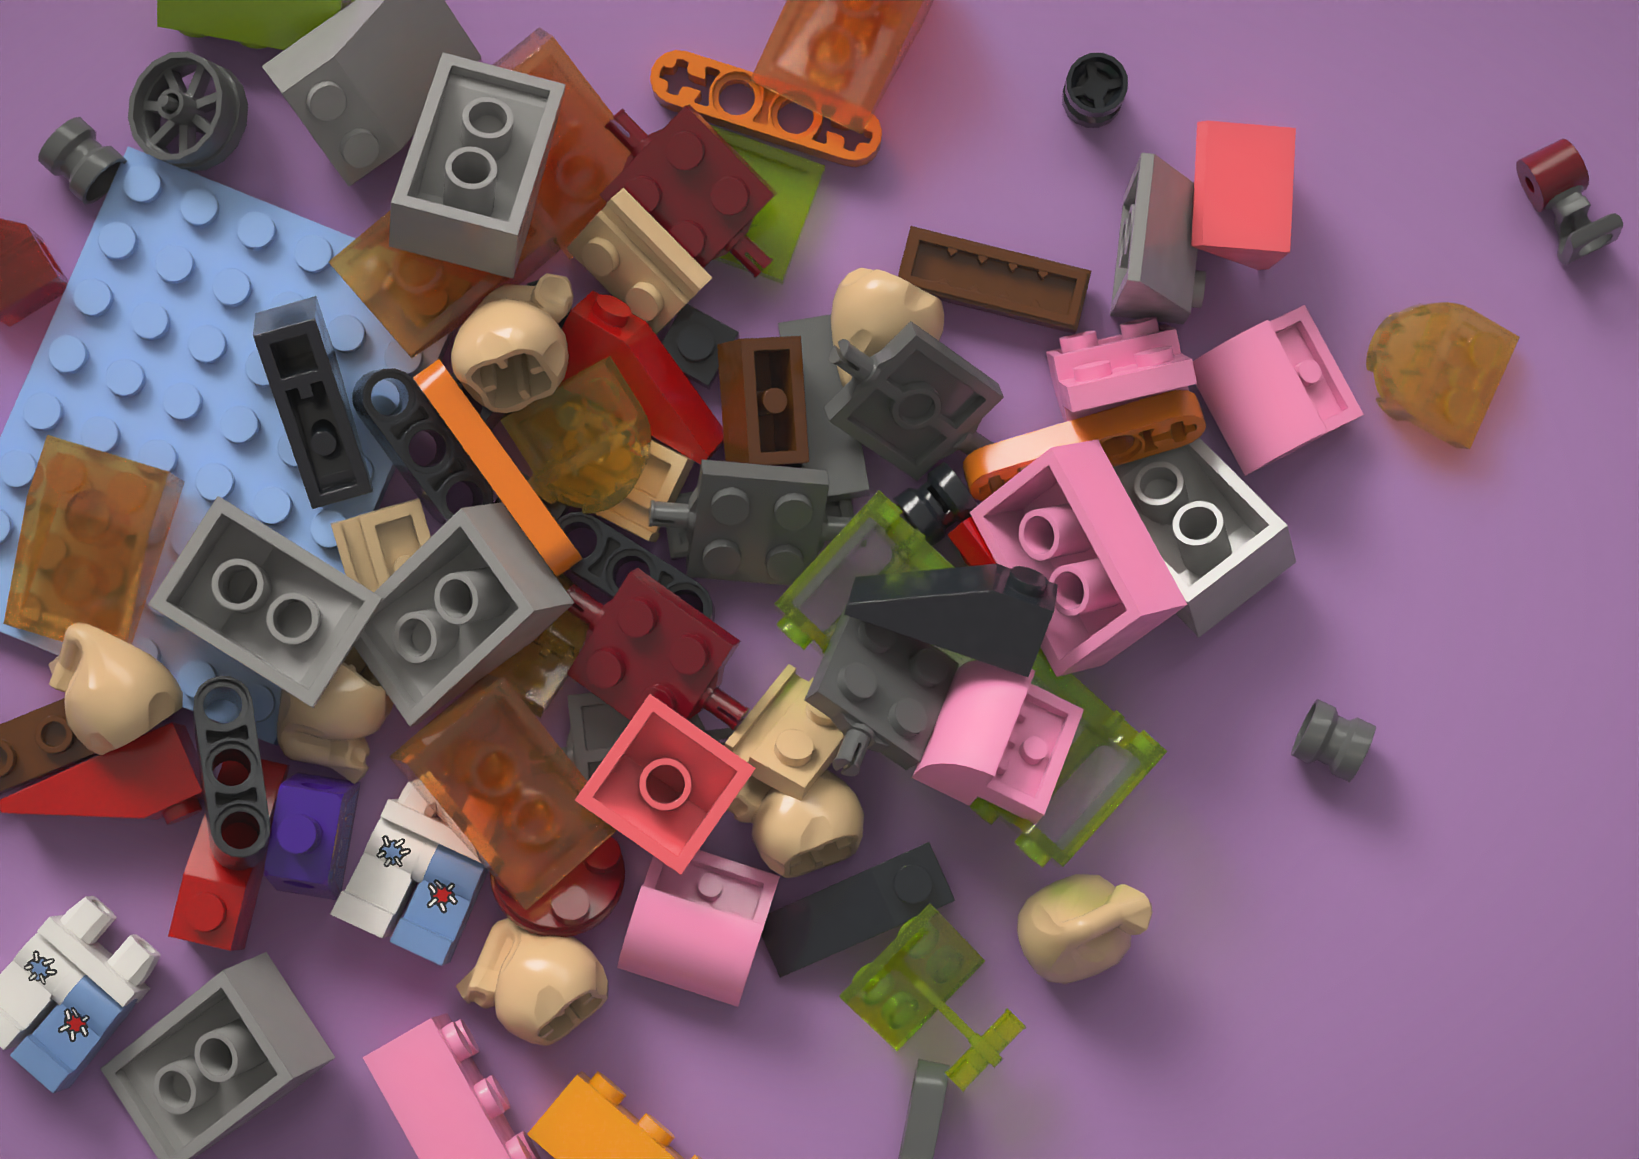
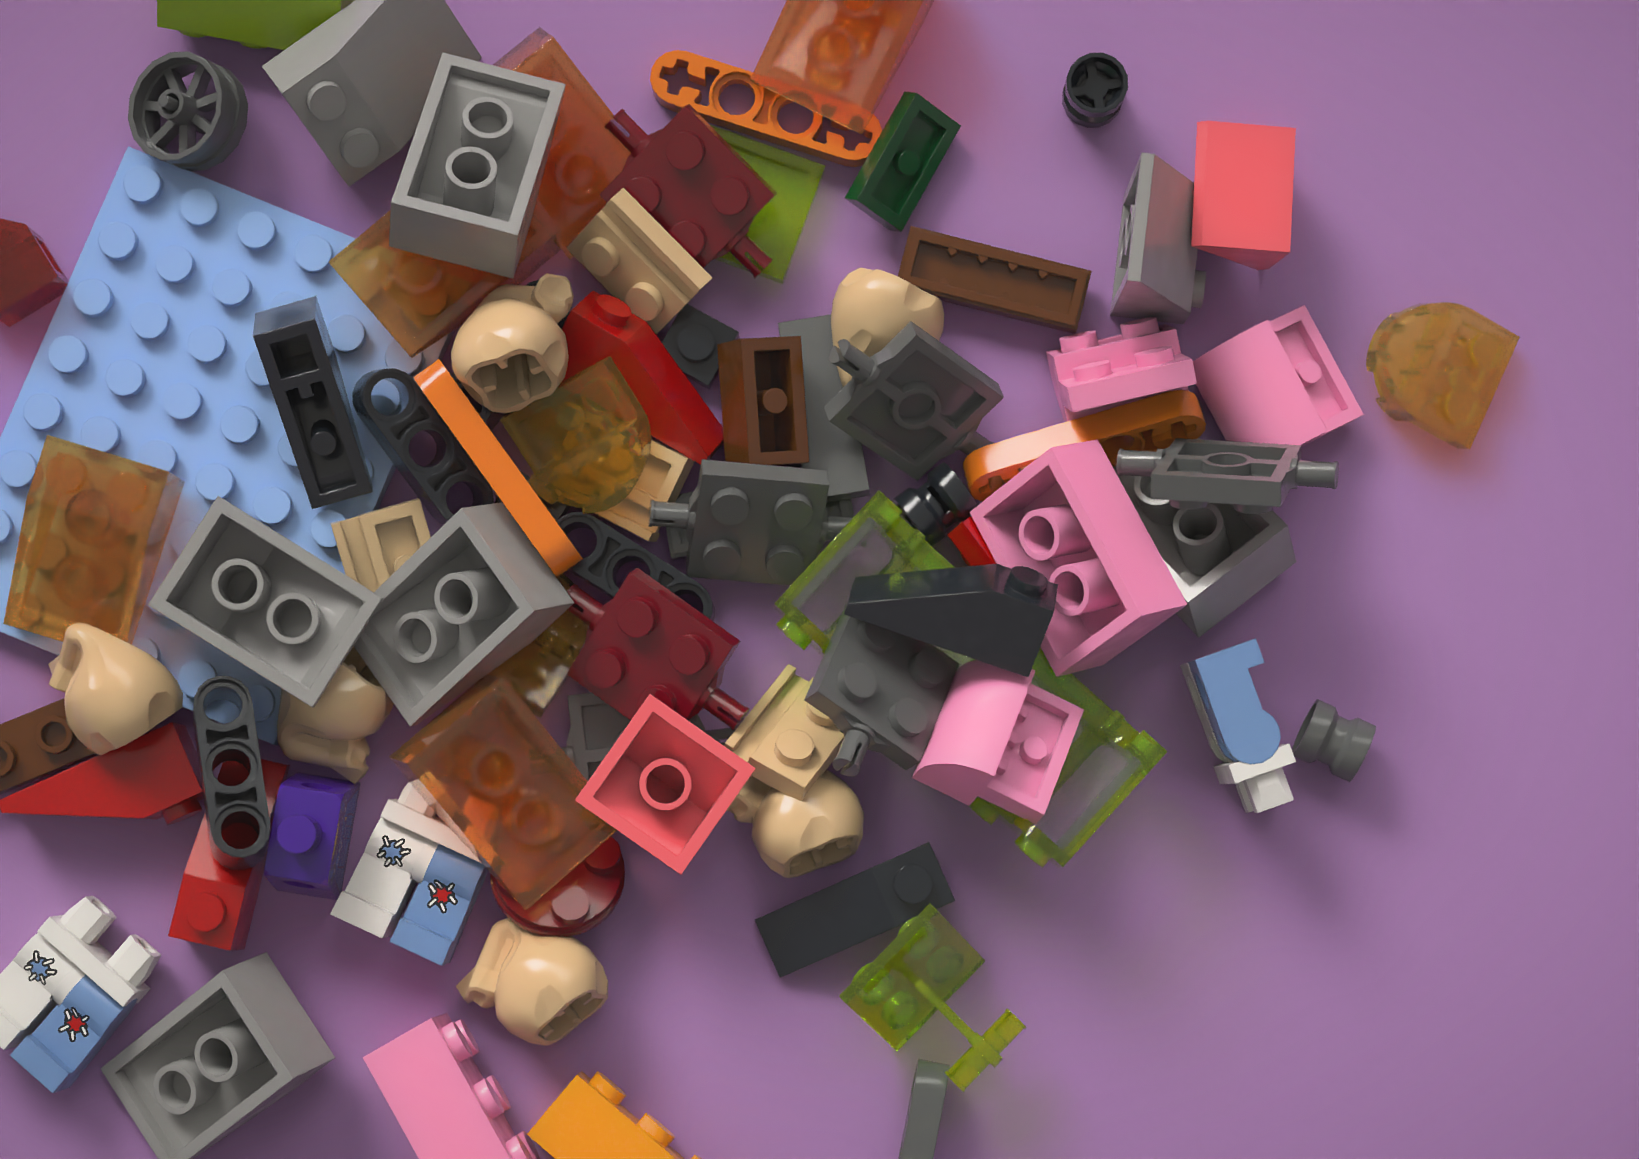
(81, 160): dark grey wheel -> none
(699, 925): bright pink brick -> none
(903, 161): none -> dark green plate
(1080, 926): tan piece -> none
(1226, 472): none -> dark grey plate
(1239, 727): none -> medium blue hips
(1555, 182): leg -> none

